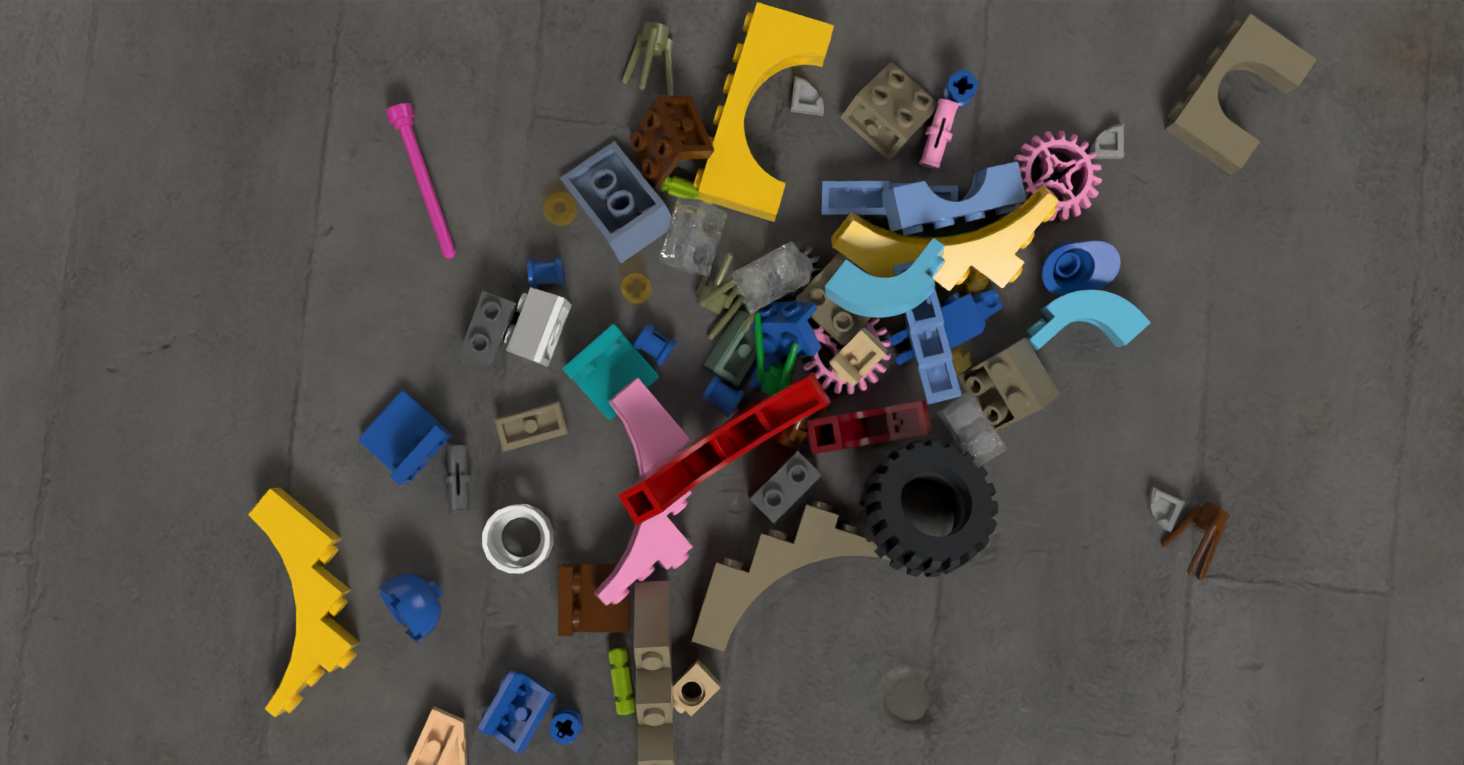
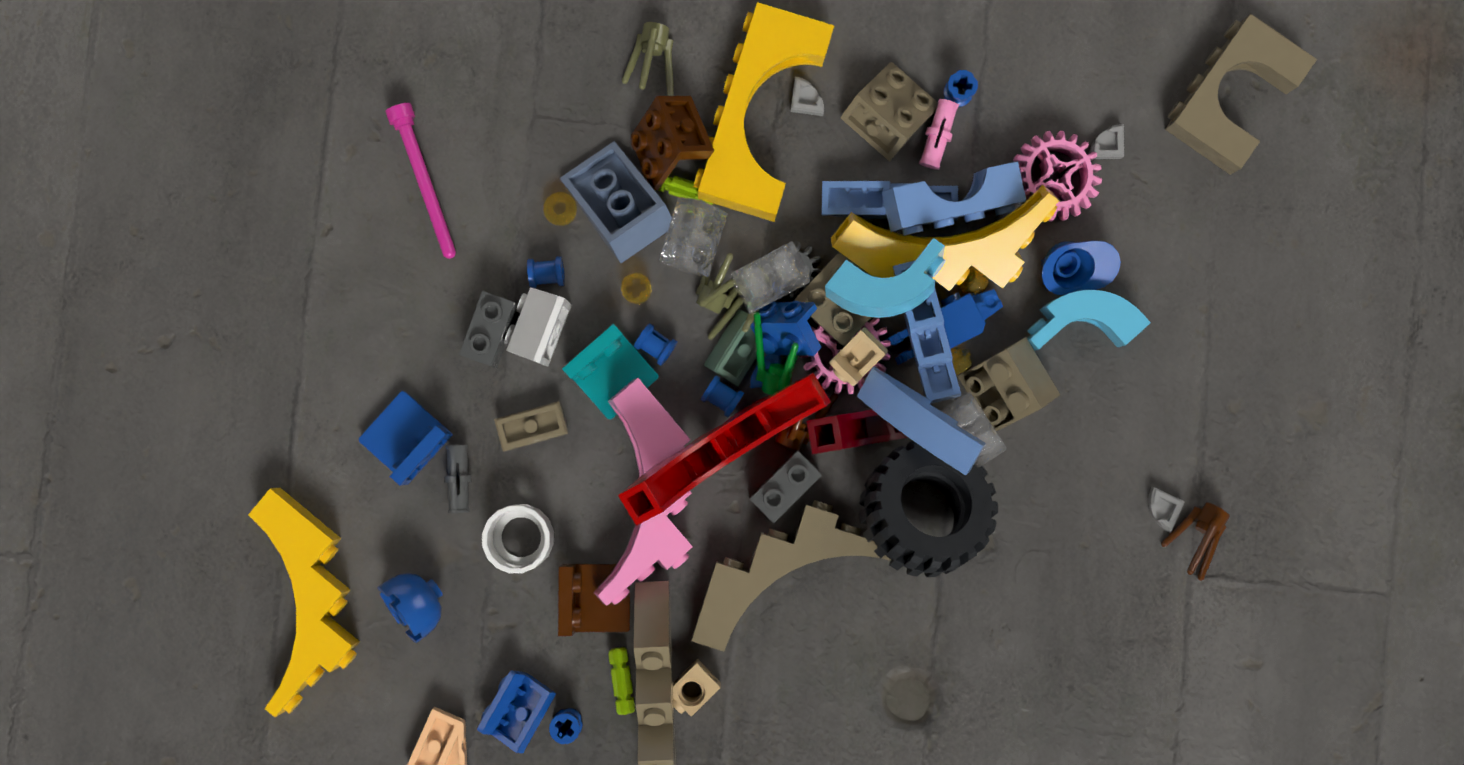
(920, 420): none -> medium blue slope

